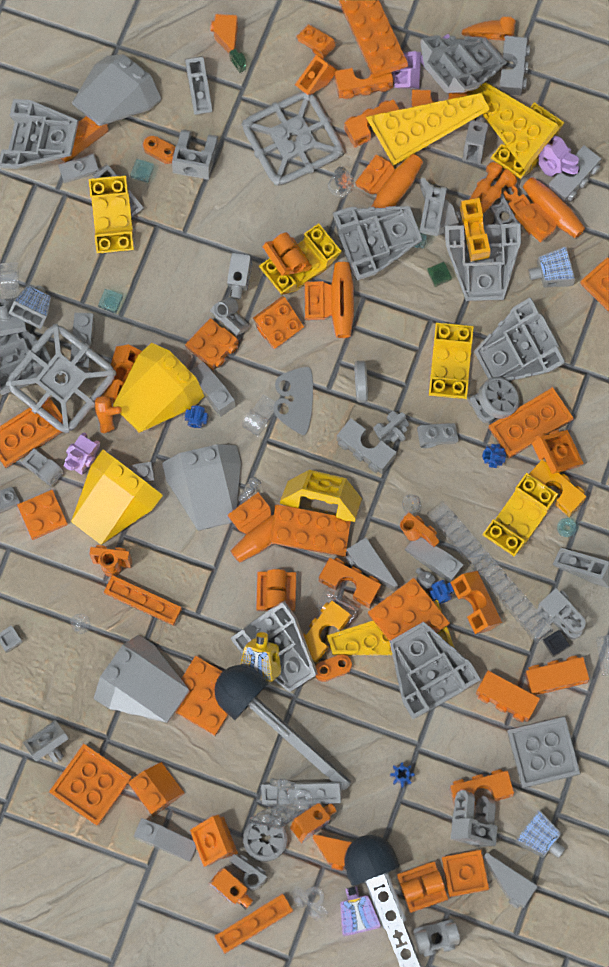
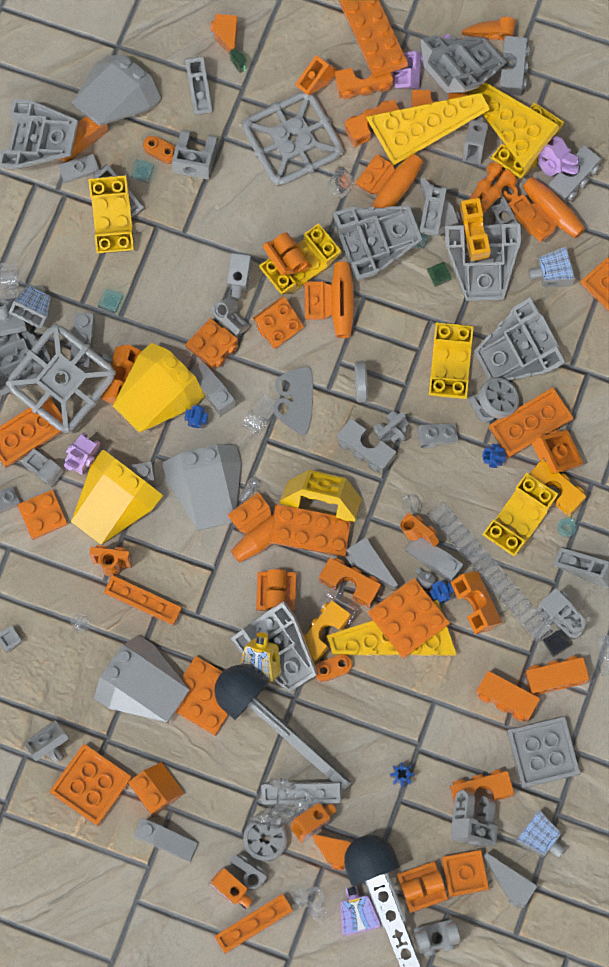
(105, 413): orange piece -> none
(213, 840): orange bracket -> none
(316, 40): orange plate -> none
(429, 670): light grey wedge -> none

